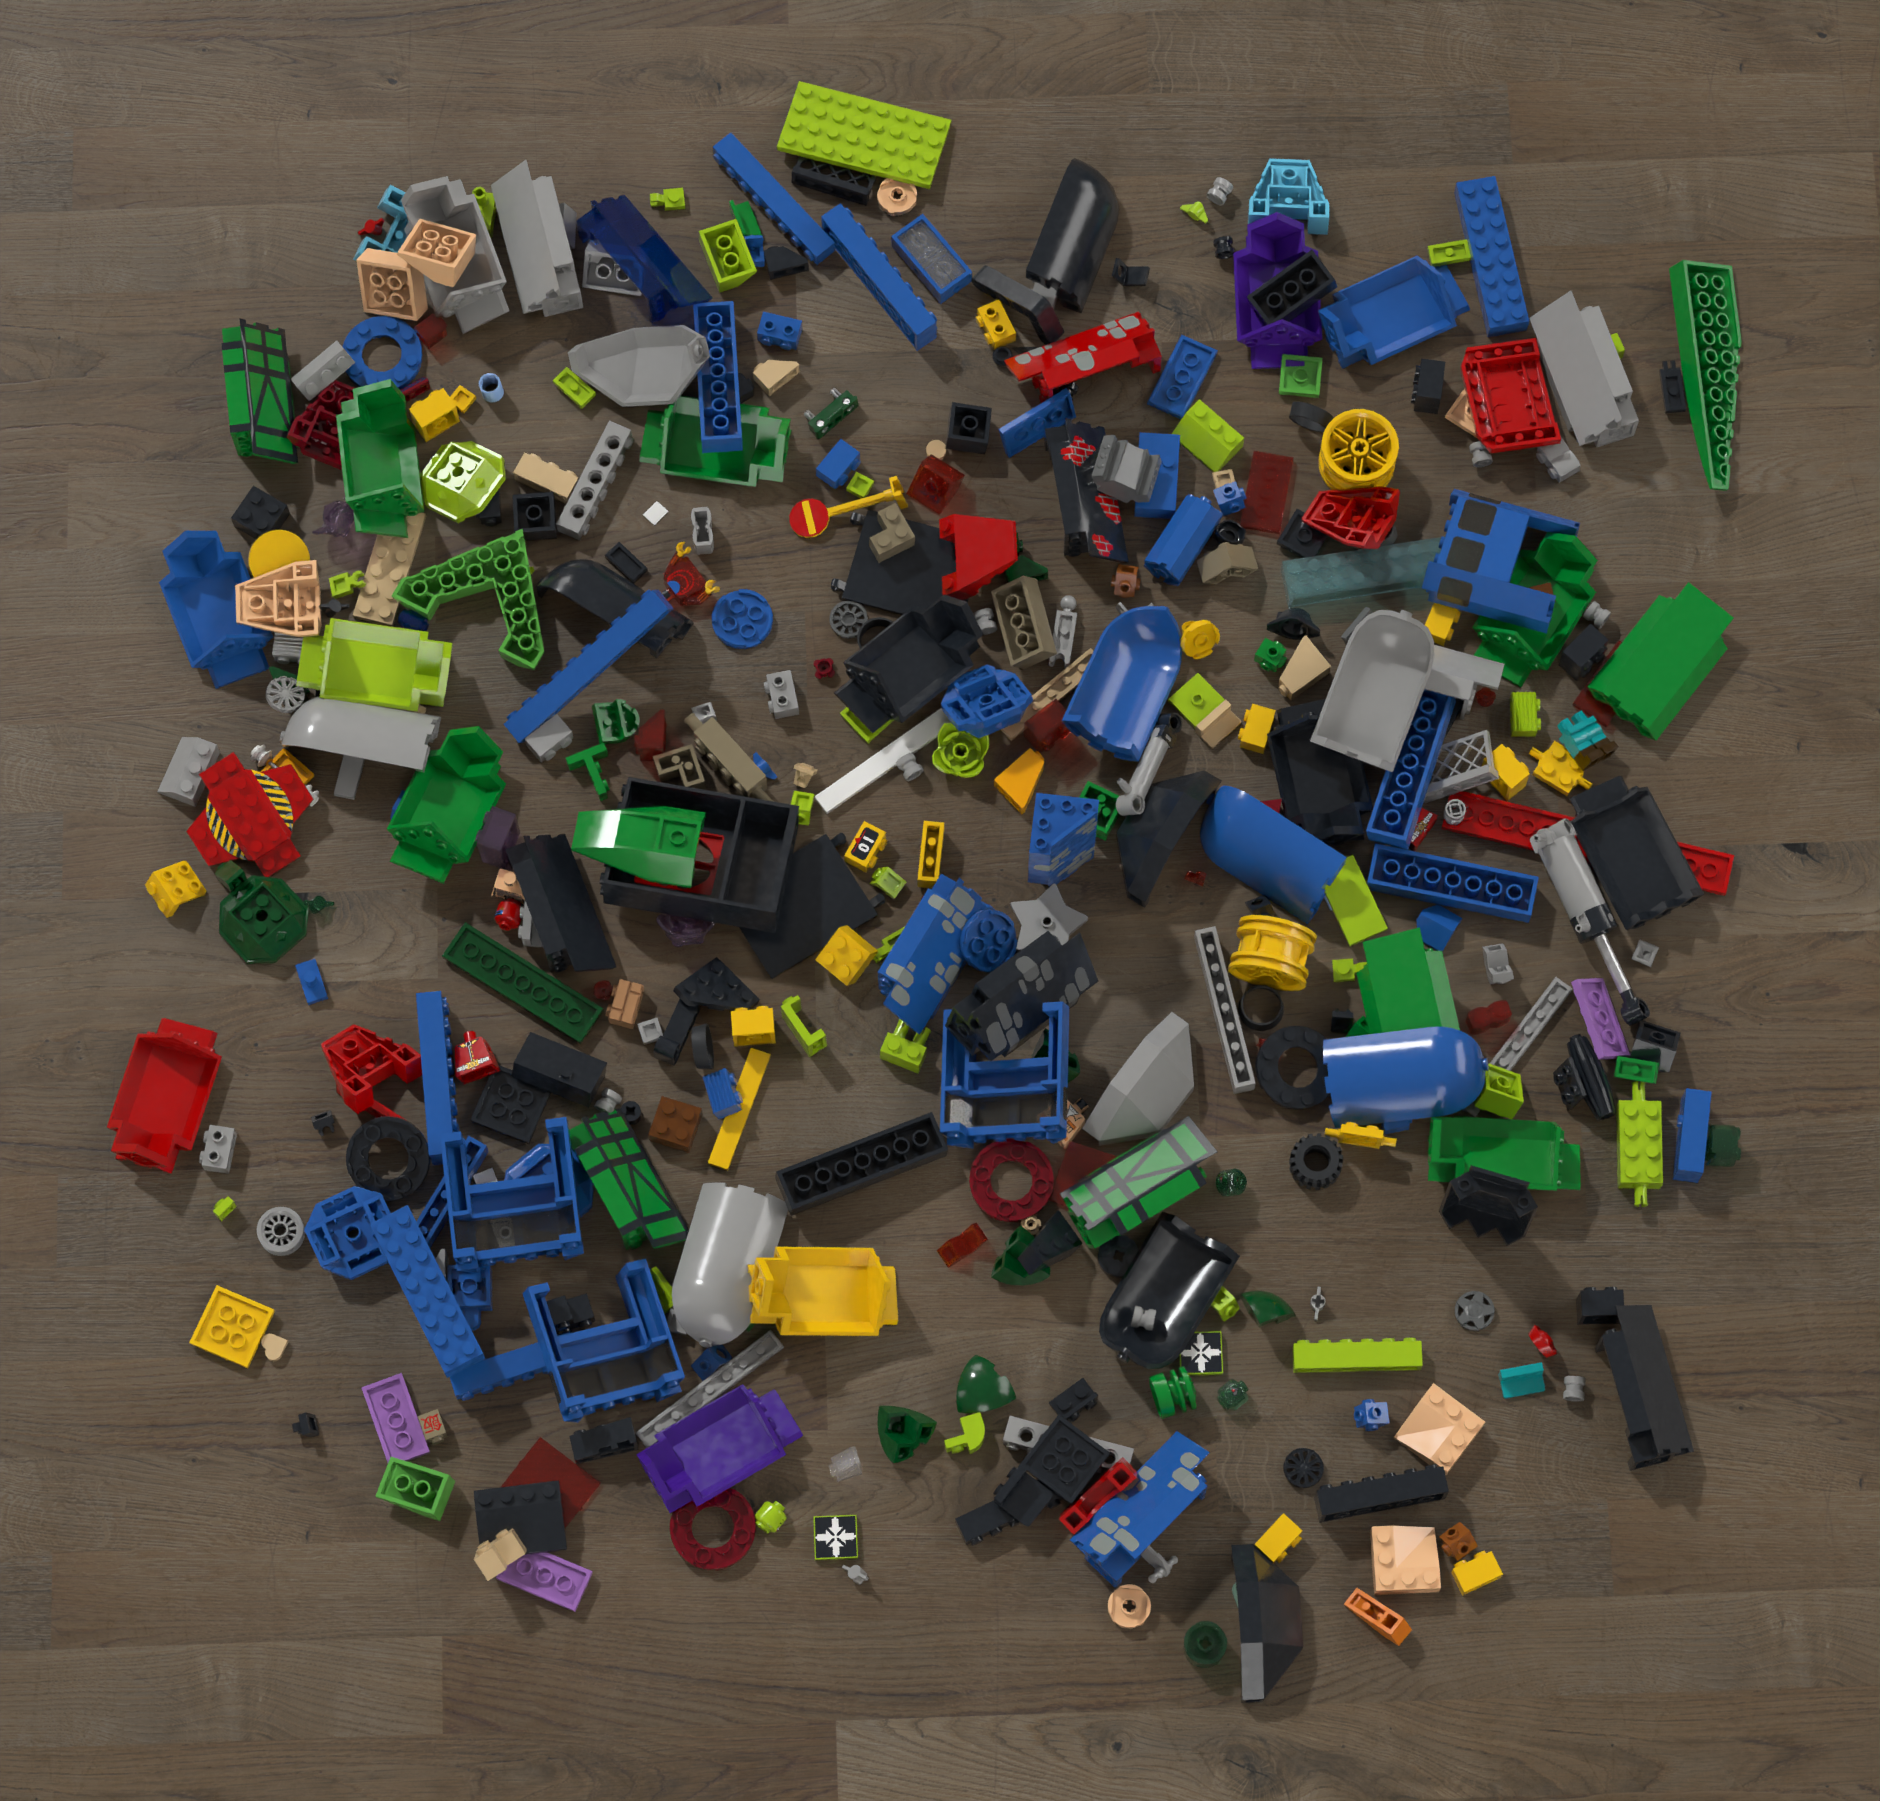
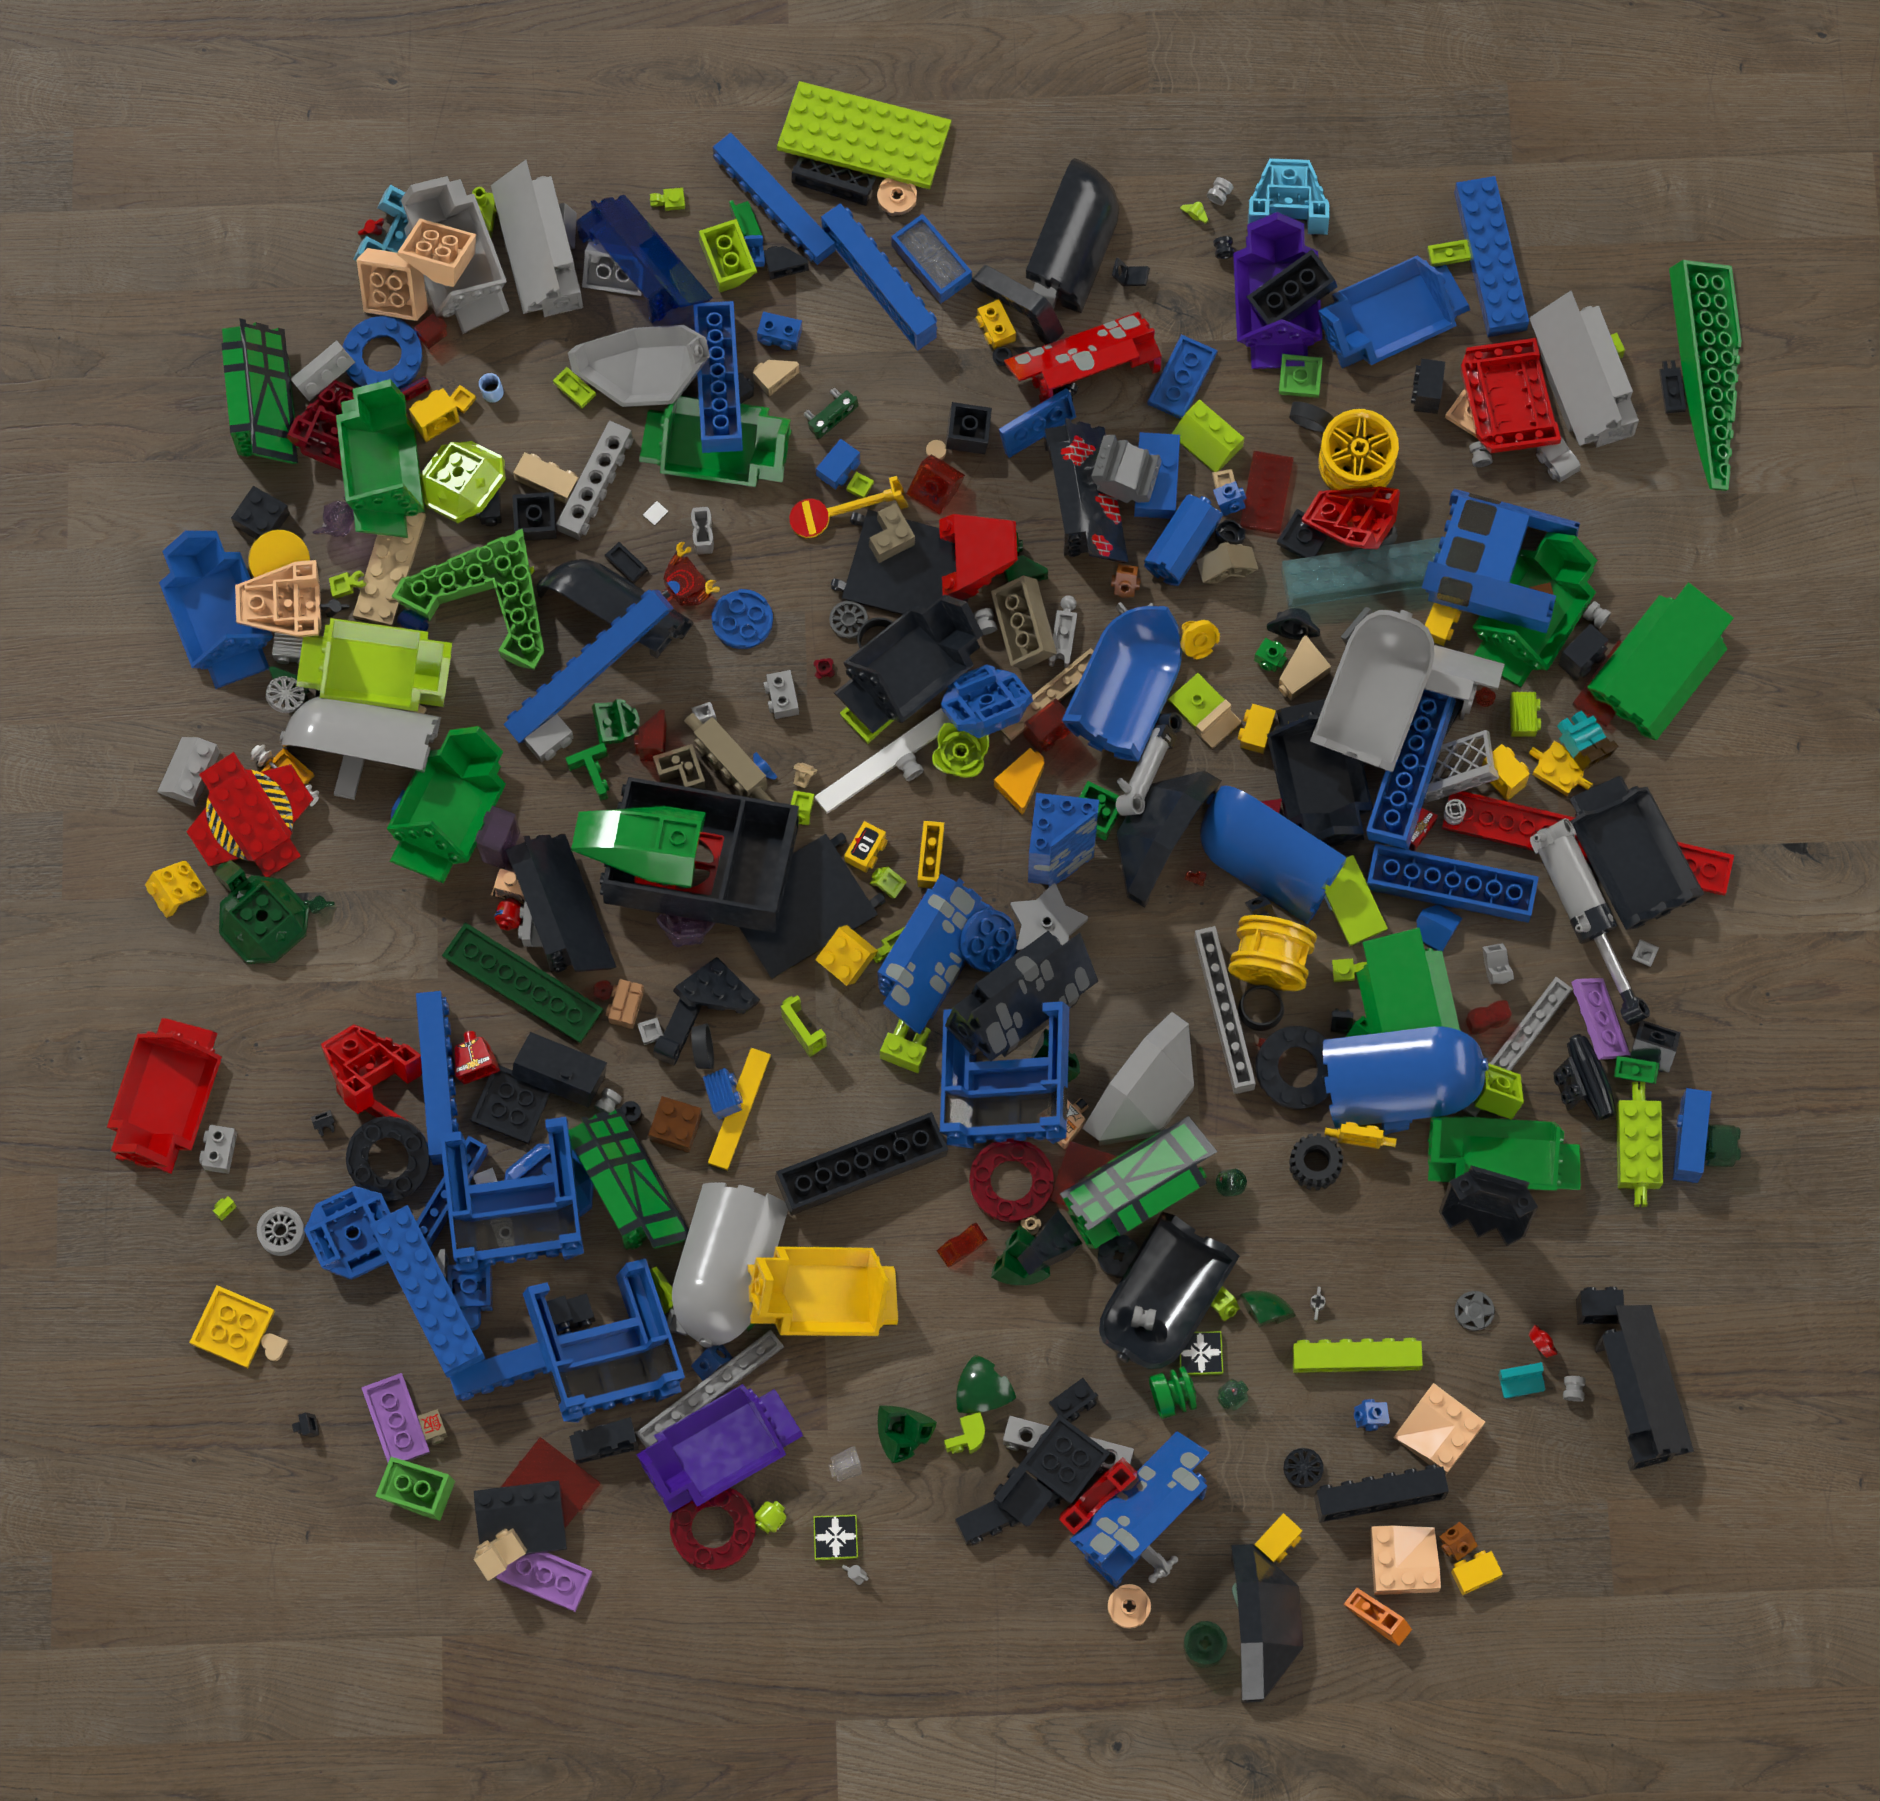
(311, 981): blue tile -> none
(753, 1026): yellow brick -> none

